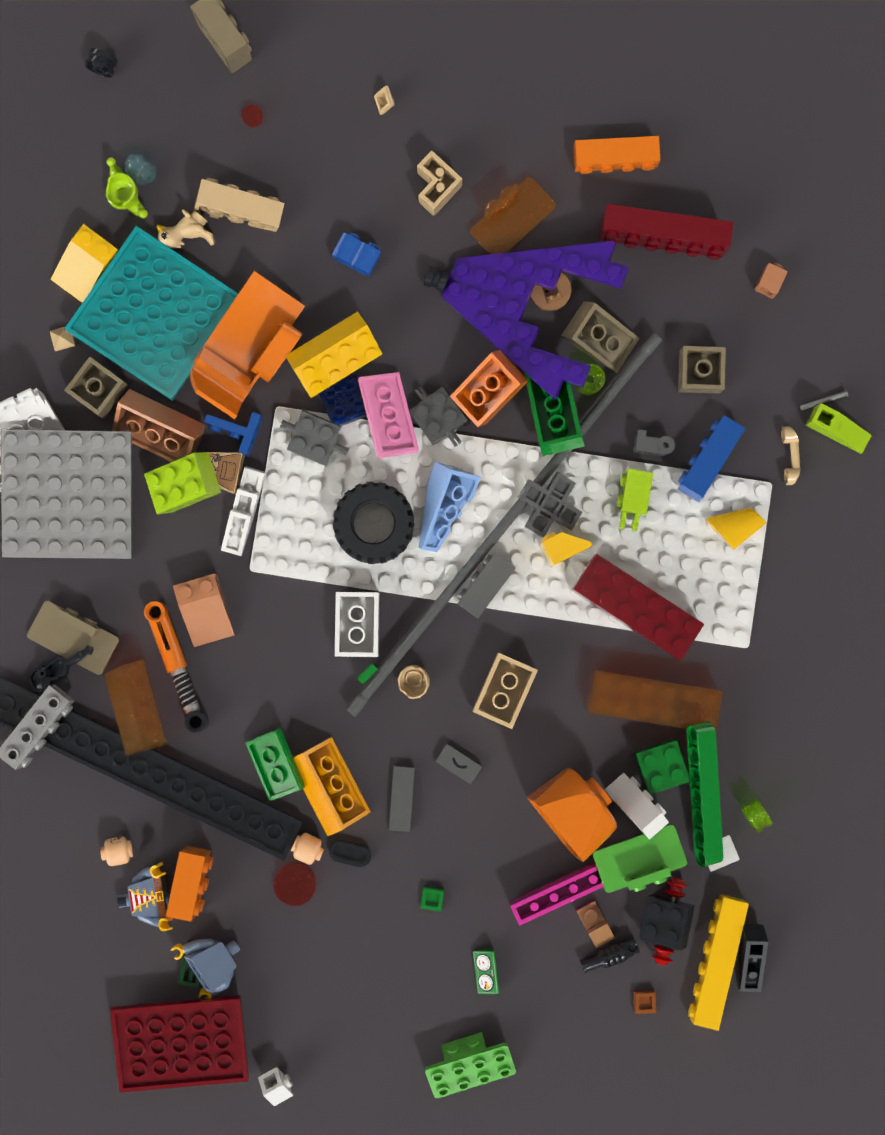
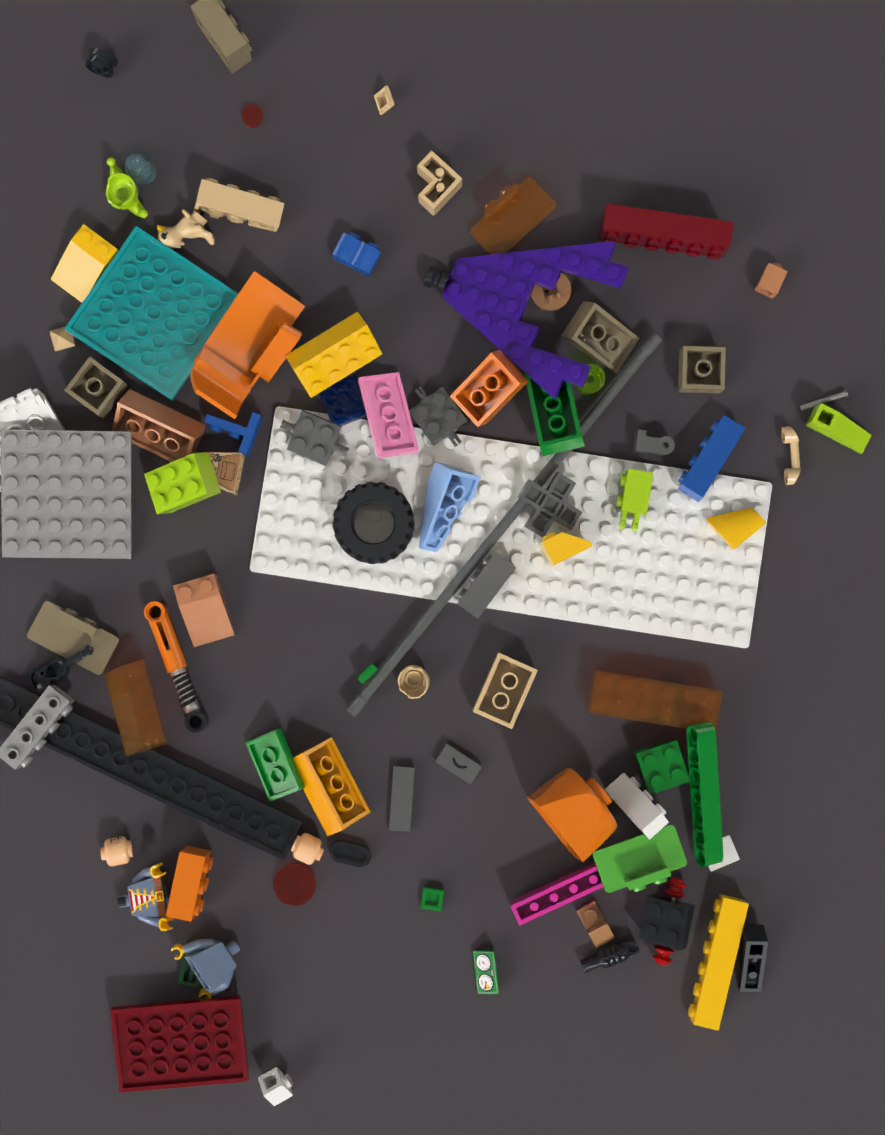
(243, 511): white slope -> none
(357, 624): white brick -> none
(468, 1065): bright green bracket -> none
(616, 154): orange brick -> none
(637, 607): dark red brick -> none
(644, 1001): dark orange tile -> none
(756, 816): clear neon green wheel -> none

